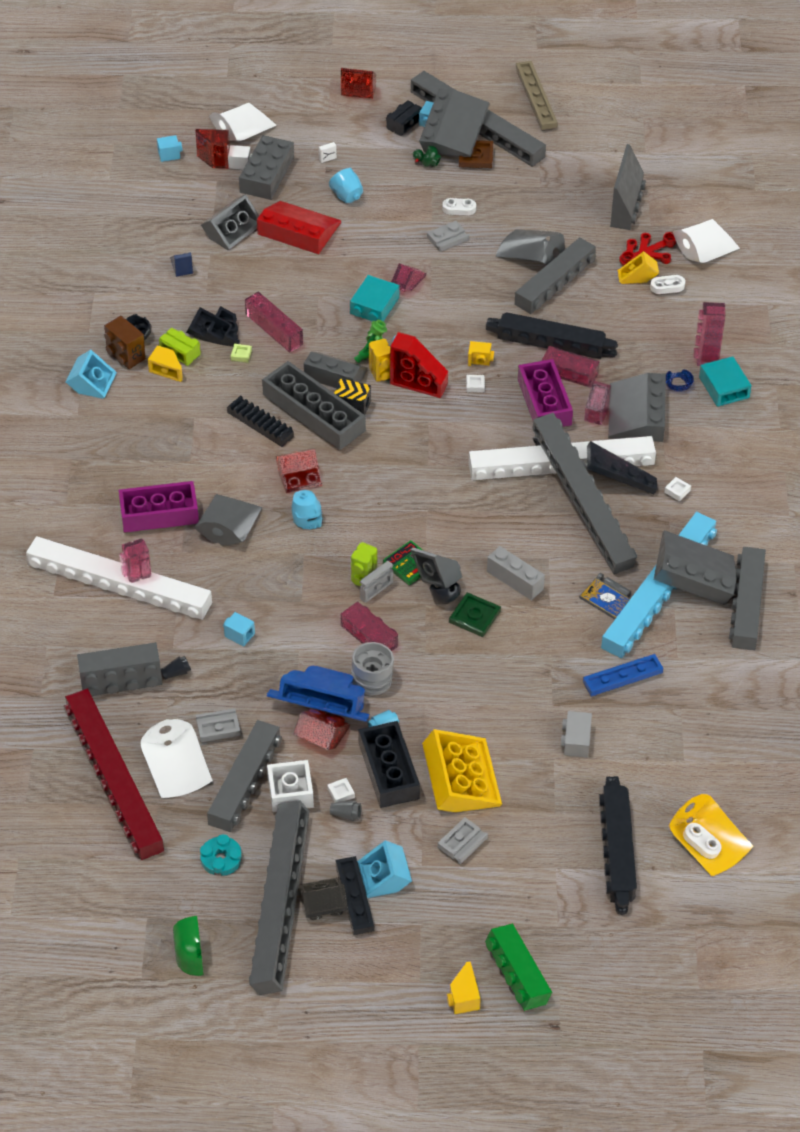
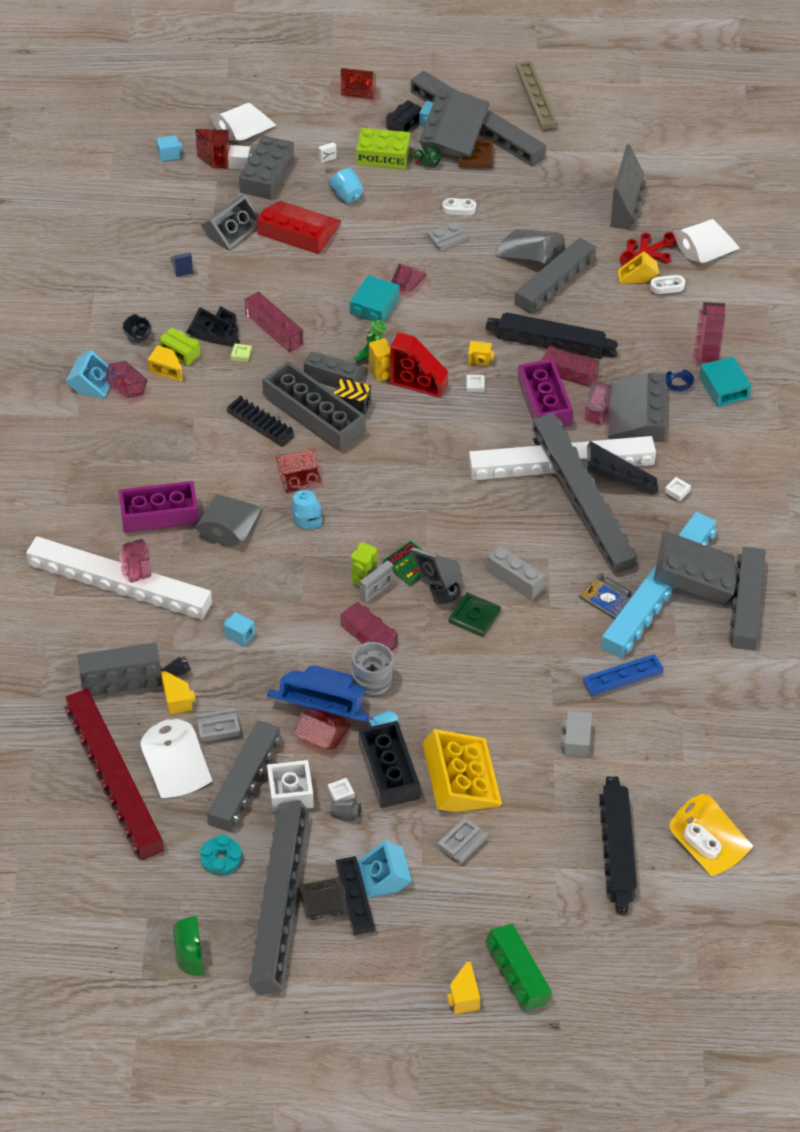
(124, 342): reddish brown brick -> none
(126, 379): none -> clear pink brick
(177, 694): none -> yellow slope
(383, 148): none -> lime brick

